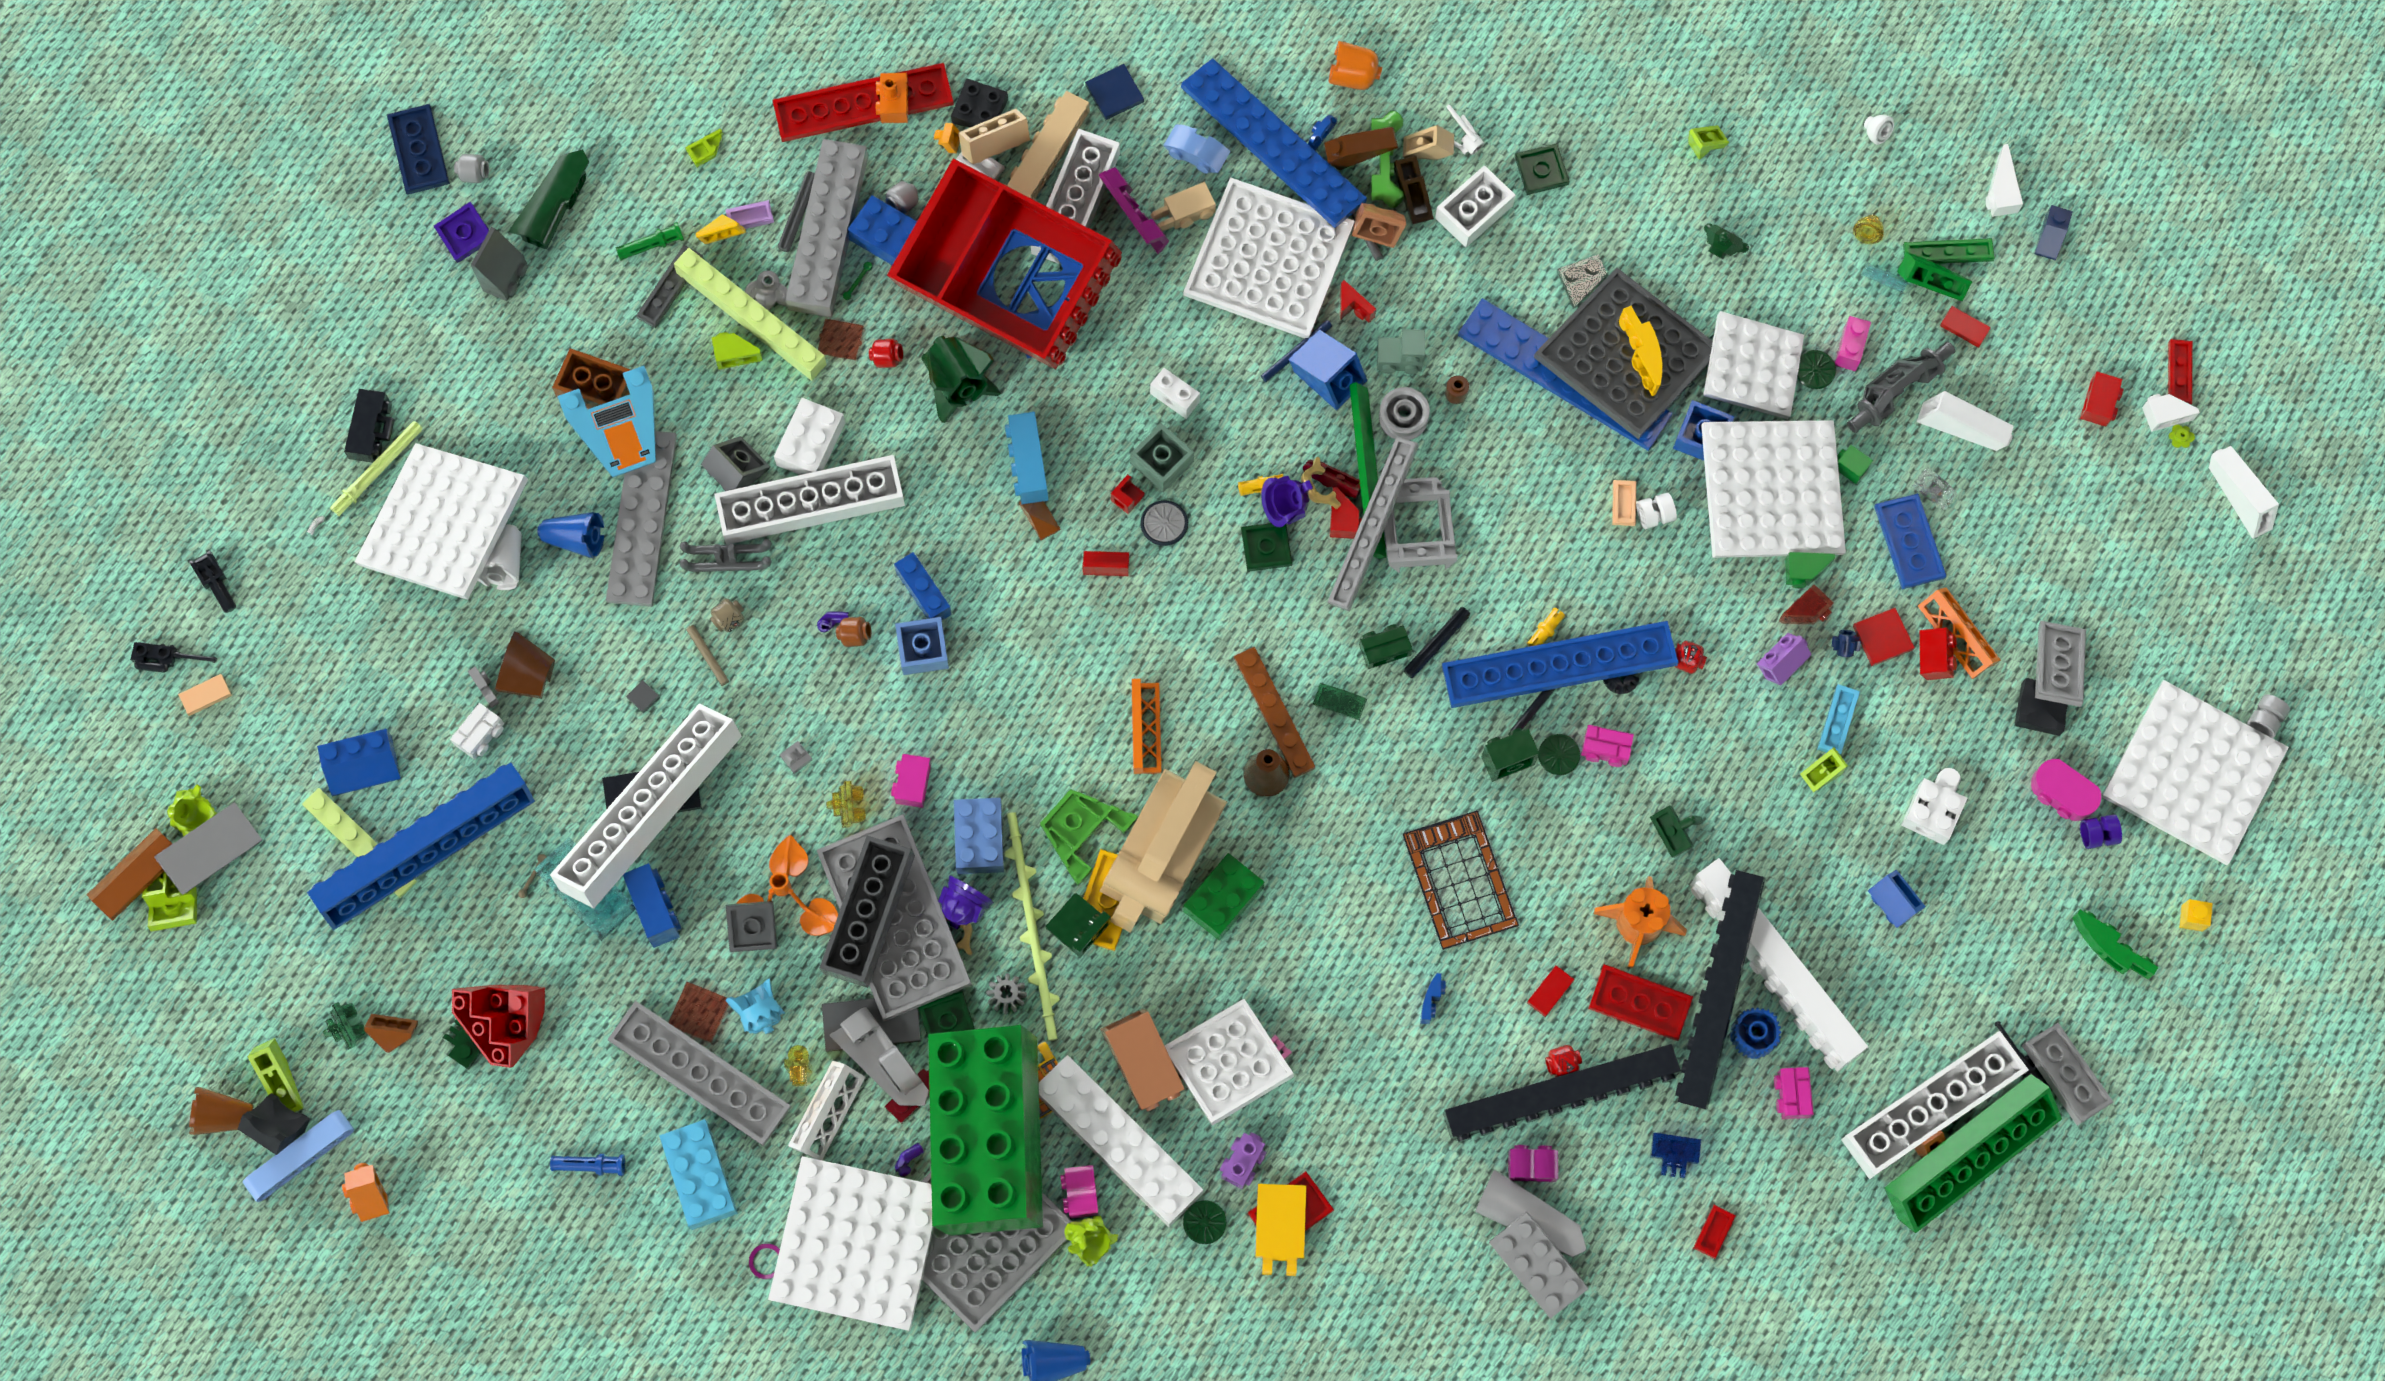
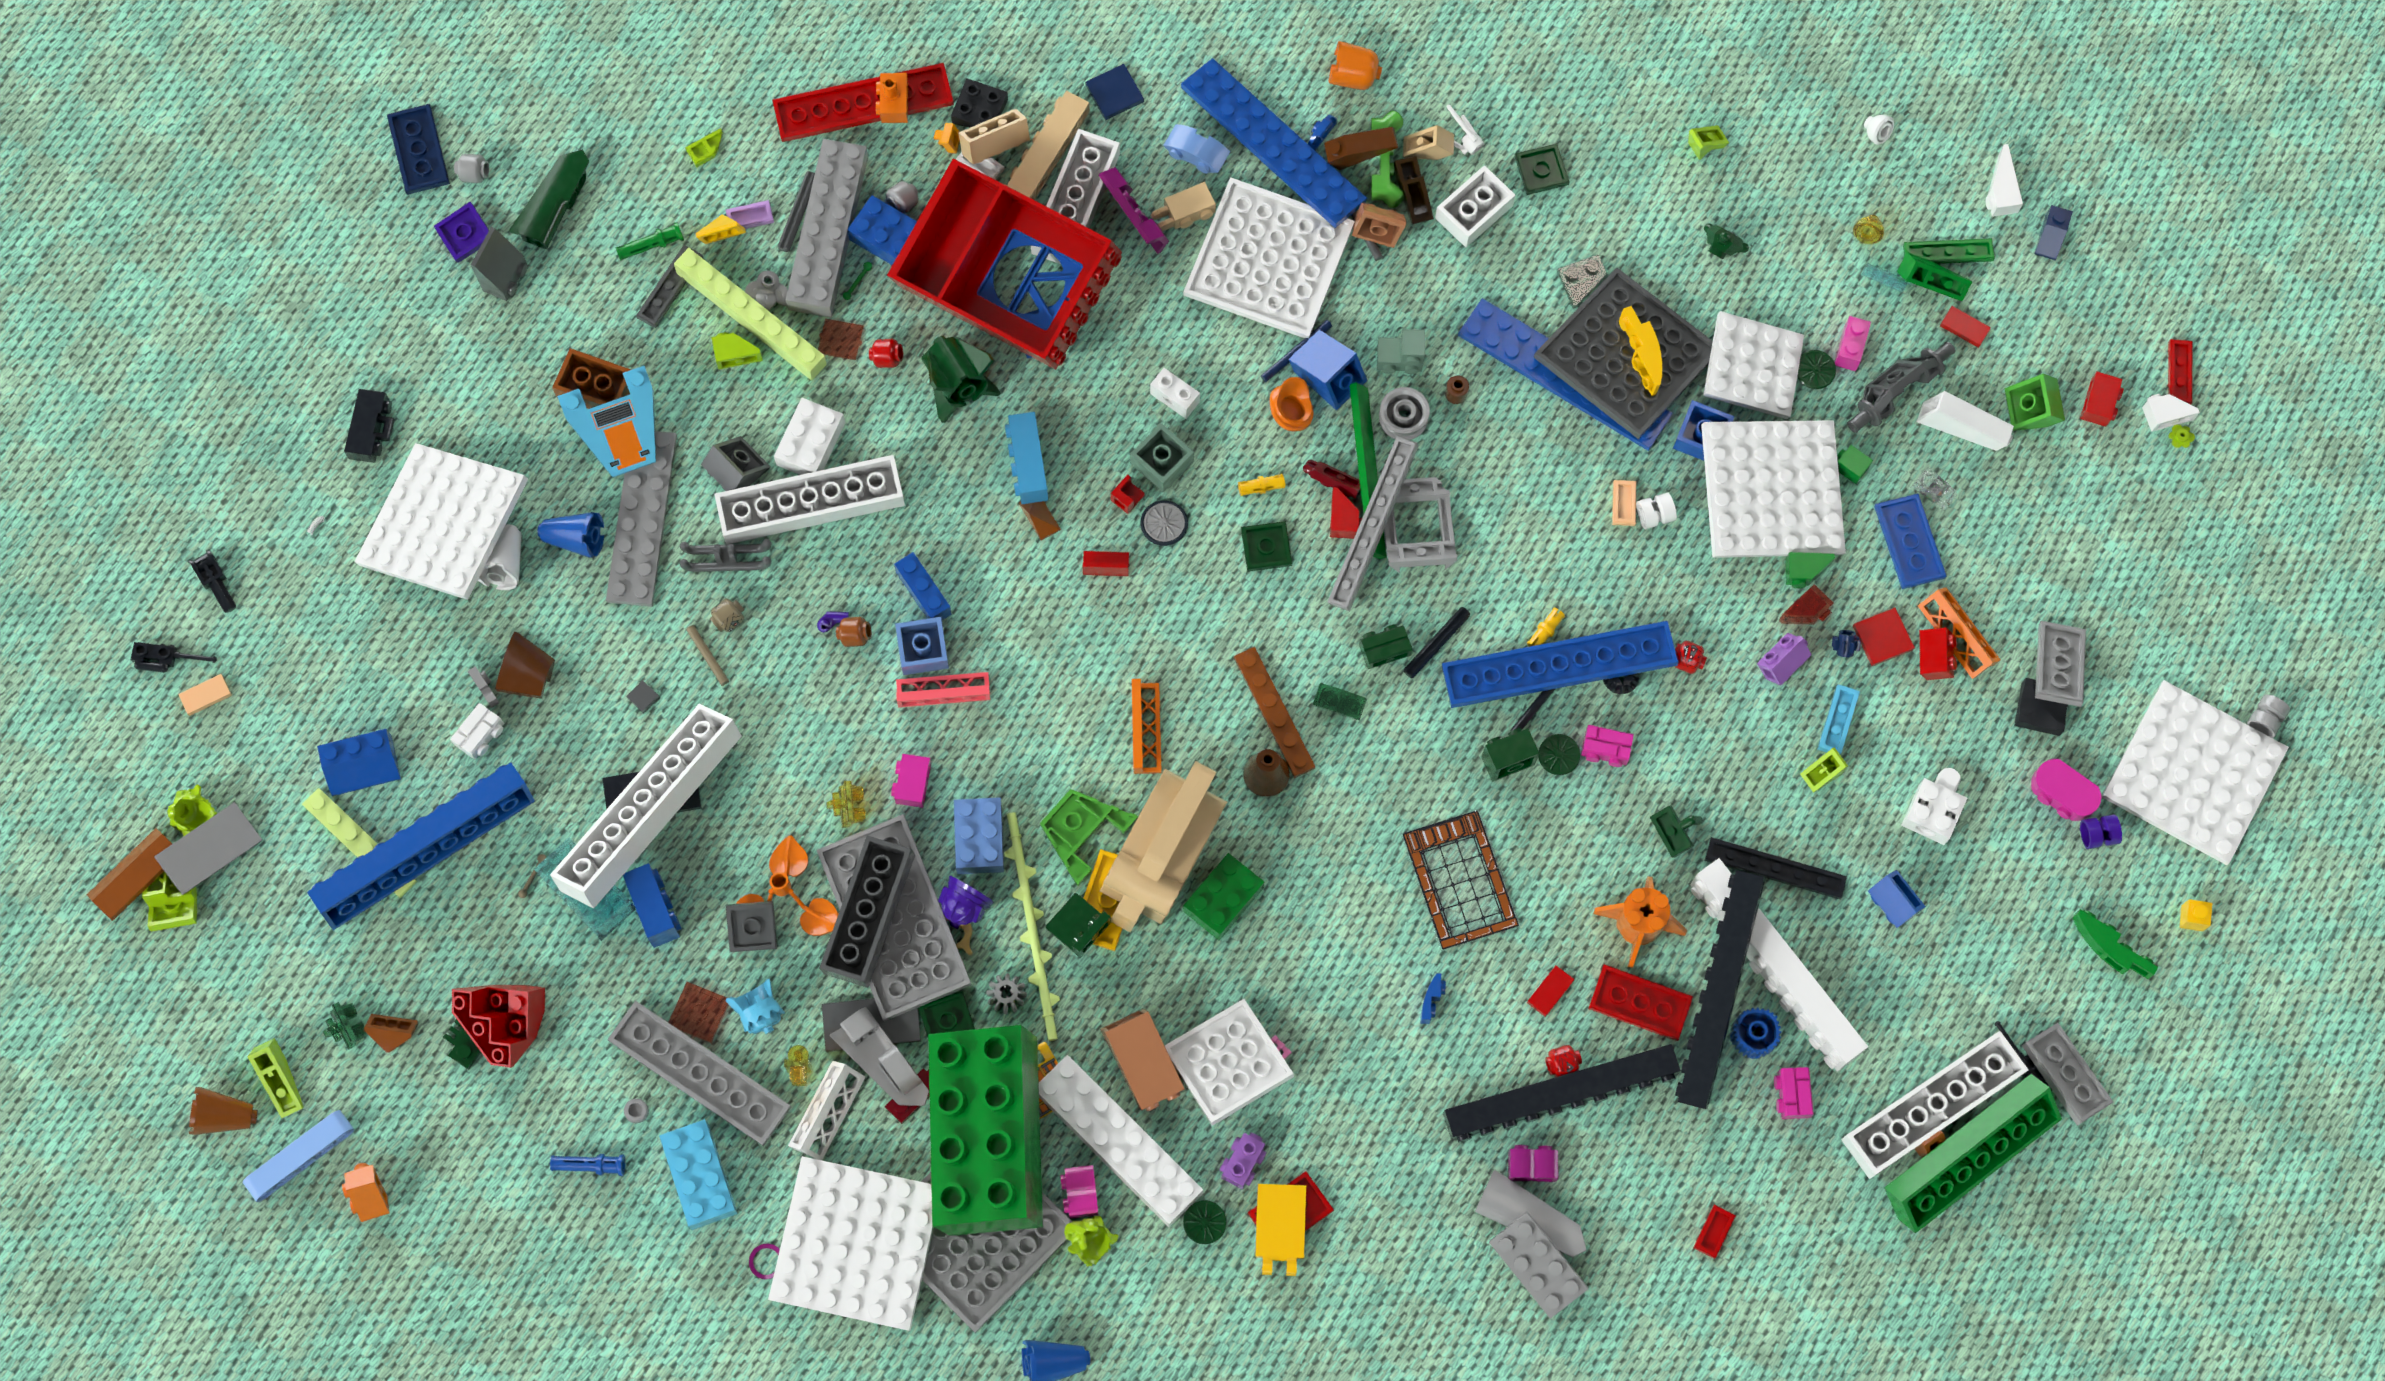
(273, 1124): black brick -> none
(375, 469): yellowish green axle -> none
(636, 1111): none -> light grey tile
(795, 757): light grey tile -> none
(905, 1157): dark purple arm -> none
(943, 695): none -> coral fence
(1288, 499): dark purple helmet -> none
(1292, 404): none -> orange piece
(1351, 299): red slope -> none
(1675, 1152): clear blue hinge -> none
(1776, 868): none -> black tile
(2035, 403): none -> bright green slope
(2244, 491): white slope -> none

